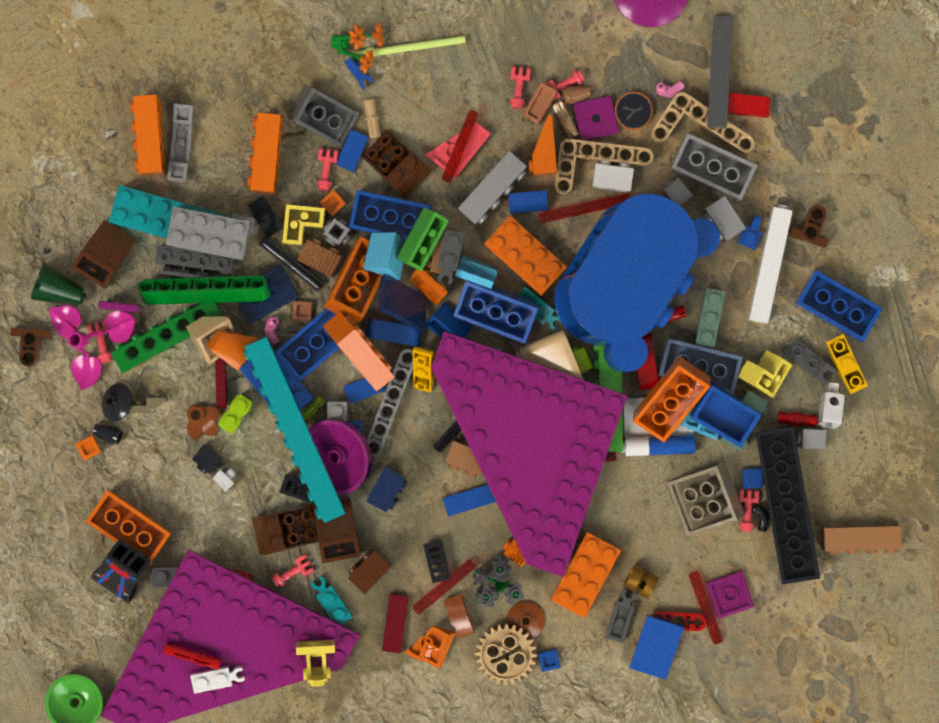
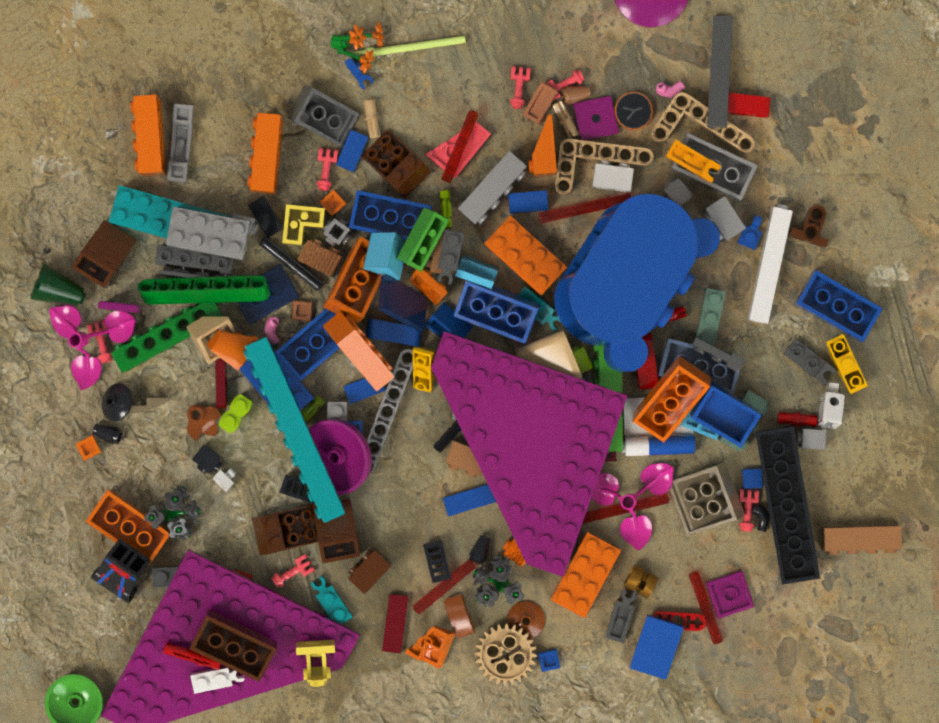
(26, 348): reddish brown tile -> none
(173, 503): none -> dark grey plant
(233, 645): none -> reddish brown brick
(385, 490): dark blue brick -> none
(446, 206): none -> lime axle
(480, 550): none -> black cone
(619, 510): none -> clear red axle
(637, 529): none -> dark pink plant
(692, 160): none -> light orange plate
(731, 361): none -> dark grey plate
(766, 375): light yellow brick -> none

